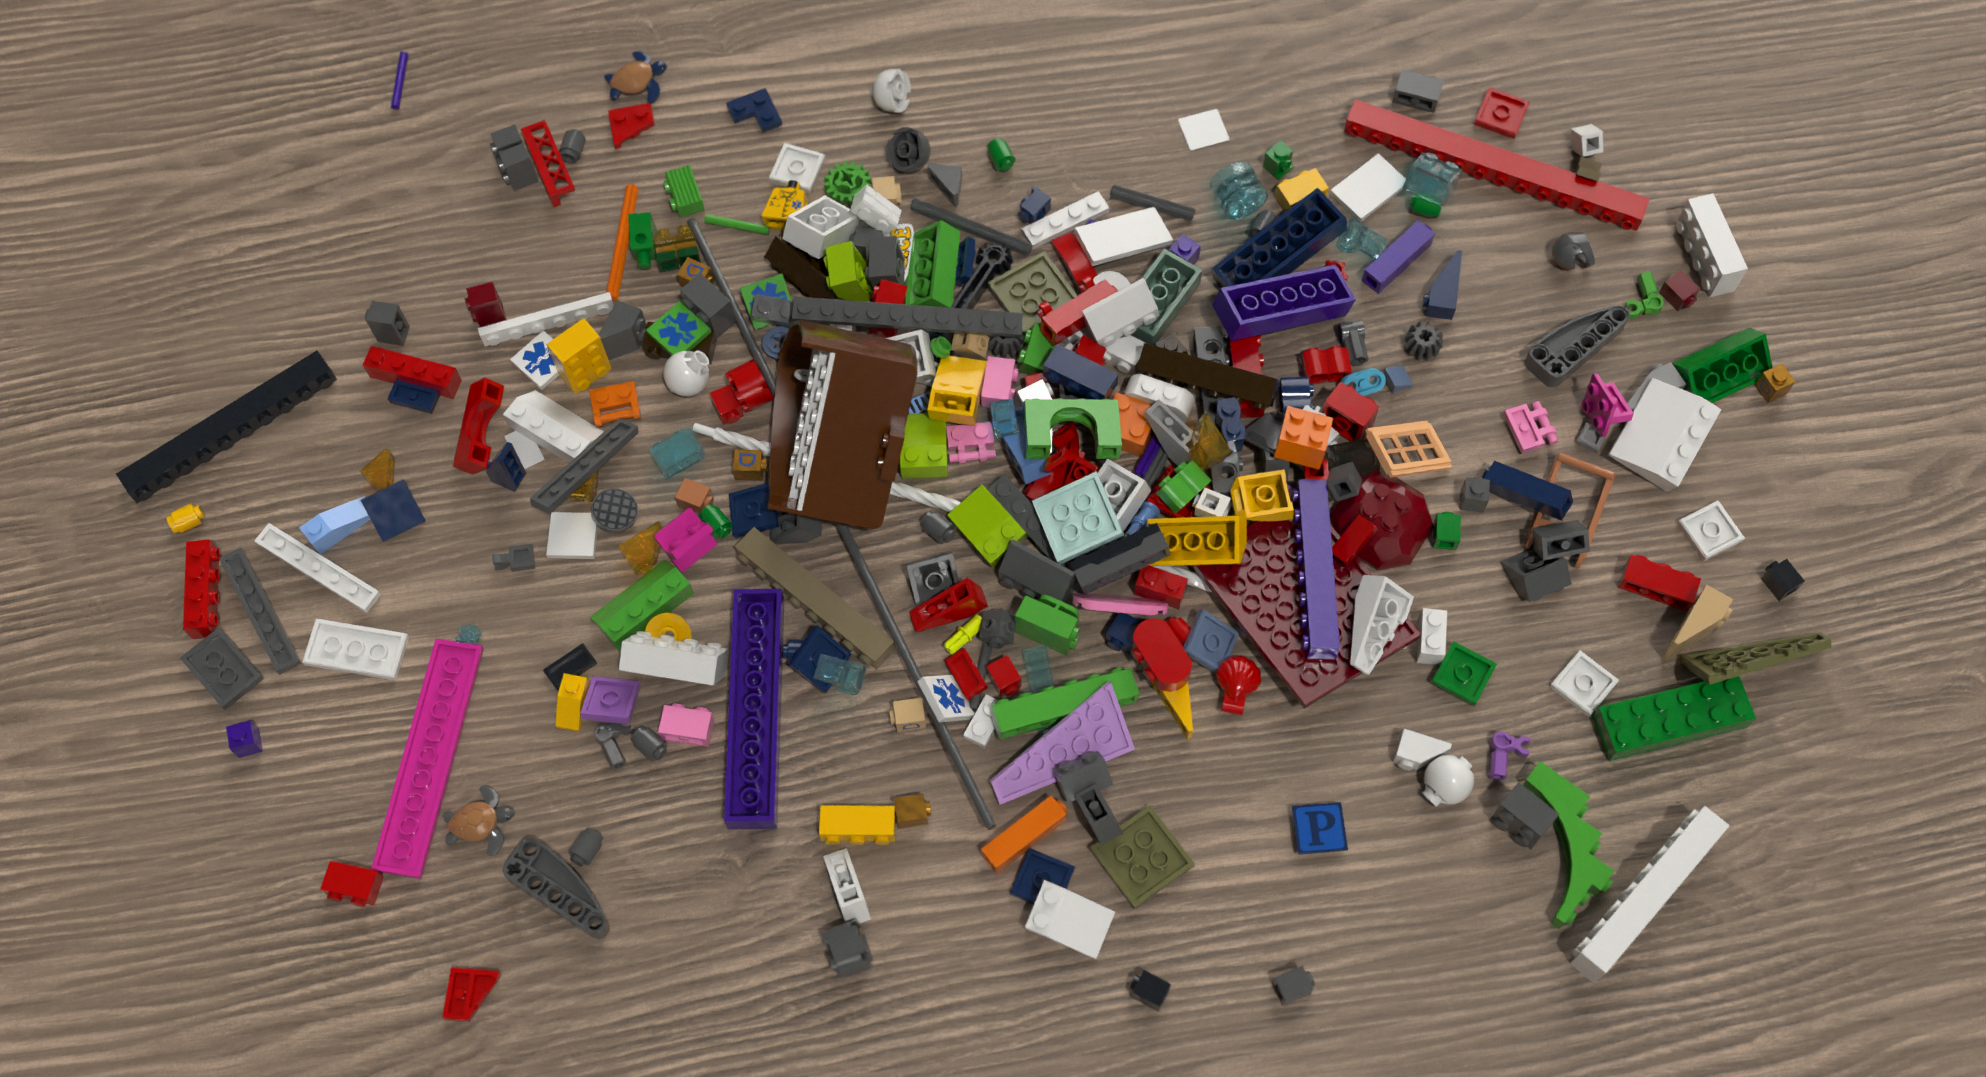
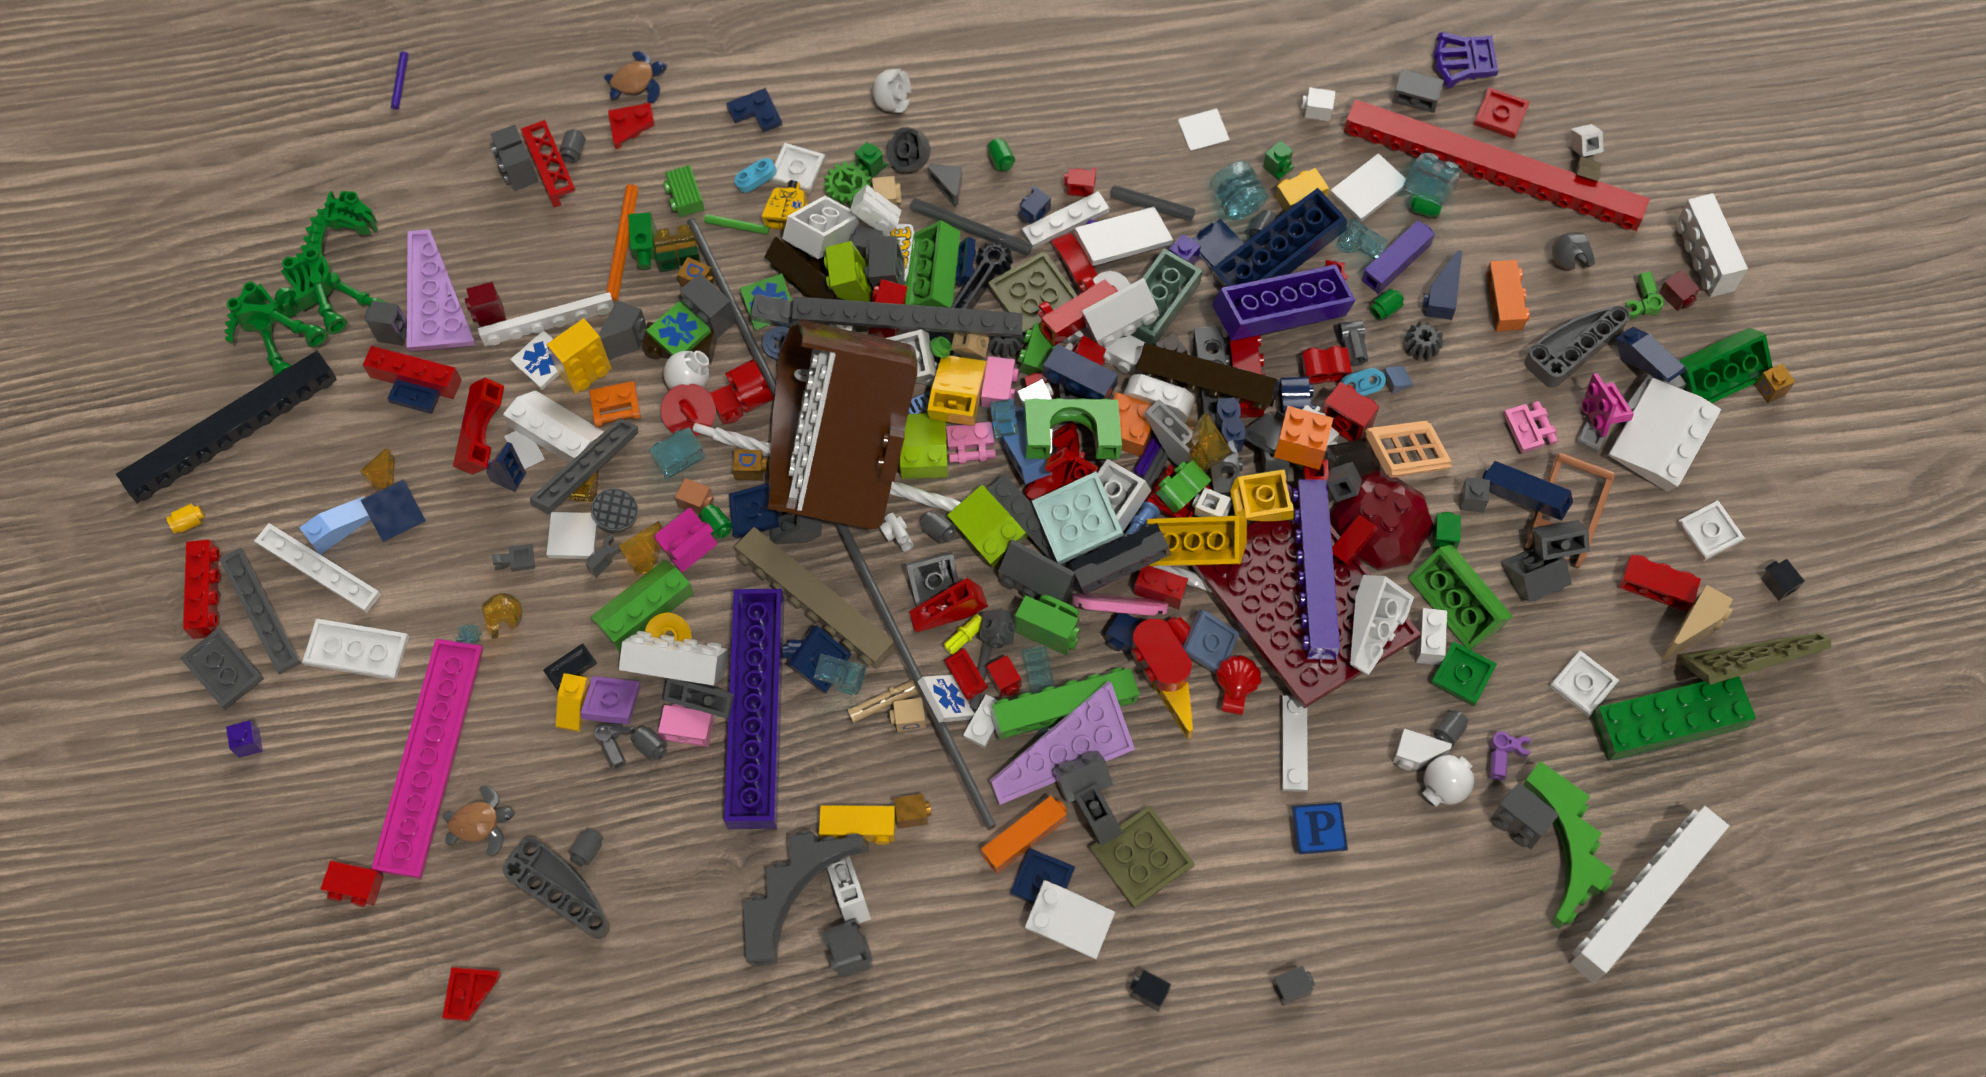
(309, 280): none -> green animal
(432, 305): none -> lavender wing
(501, 608): none -> clear yellow helmet
(601, 559): none -> dark grey plate
(686, 406): none -> red shield
(699, 697): none -> dark grey slope
(755, 175): none -> medium azure plate
(784, 883): none -> dark grey arch
(872, 156): none -> green brick
(895, 528): none -> white plate
(908, 689): none -> tan pin
(1080, 182): none -> brick
(1216, 242): none -> piece
(1294, 746): none -> white plate
(1319, 104): none -> white brick
(1387, 304): none -> green brick
(1451, 727): none -> dark grey brick
(1454, 586): none -> bright green slope
(1479, 57): none -> dark purple plate
(1507, 295): none -> orange brick
(1648, 354): none -> dark blue slope

